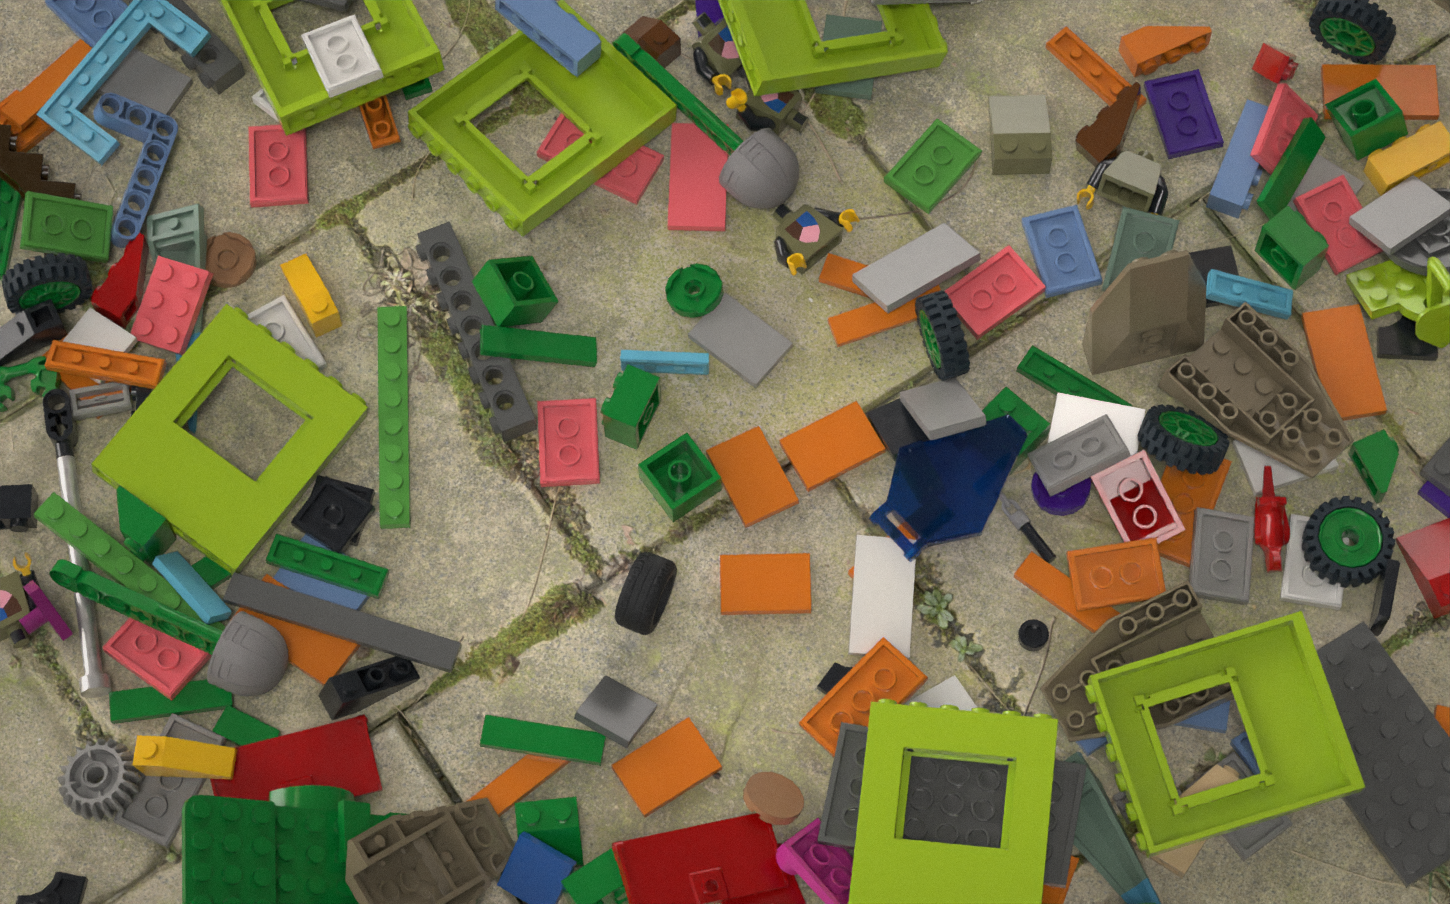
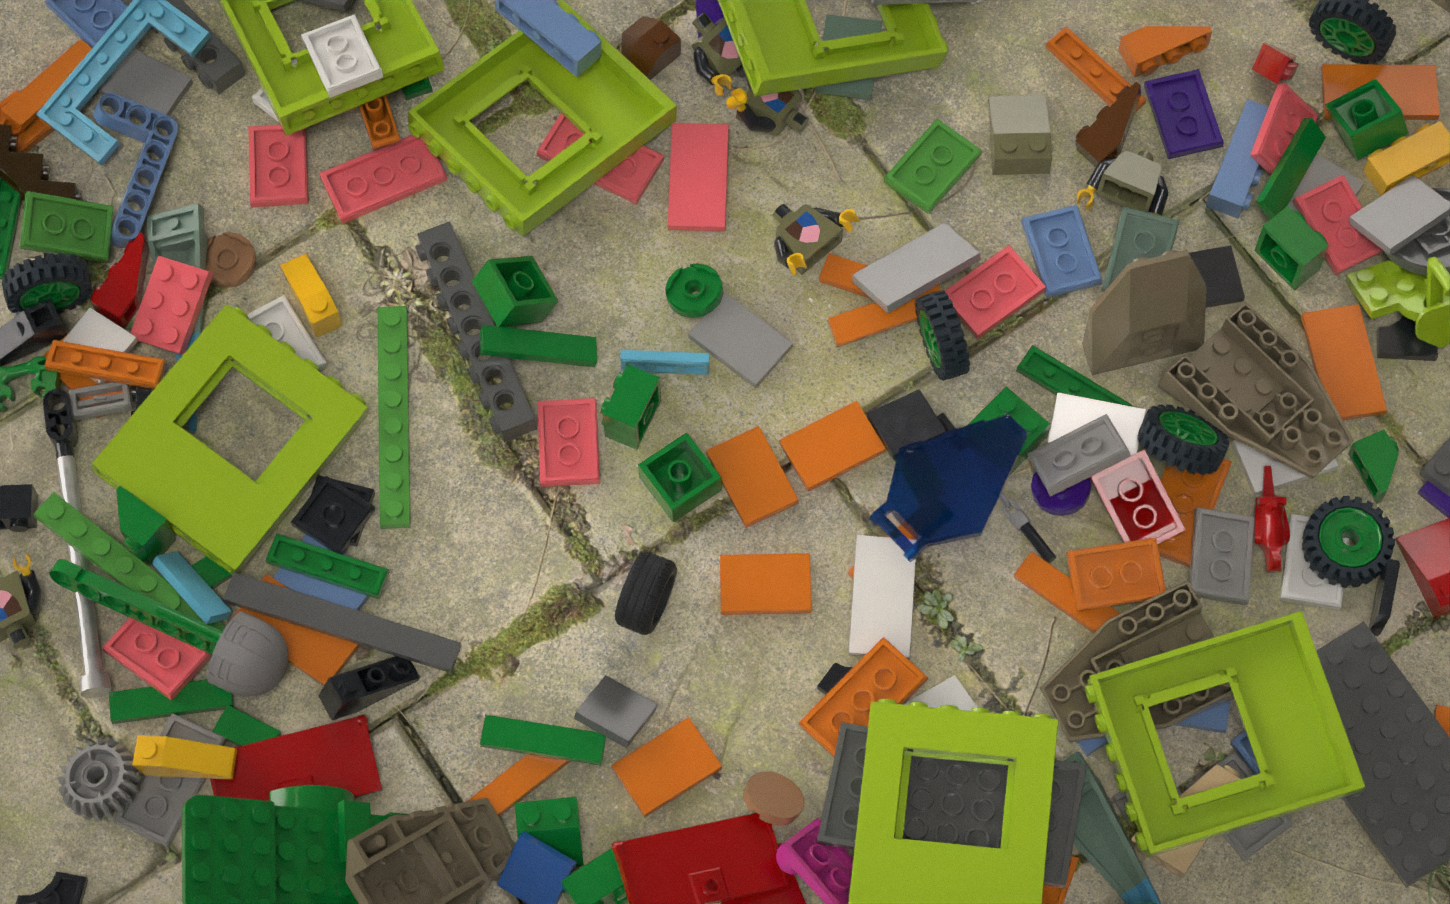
(43, 613): magenta tile -> none
(382, 178): none -> coral tile
(759, 170): piece -> none
(943, 408): light grey tile -> none
(1033, 635): black tile -> none
(1259, 295): medium azure tile -> none

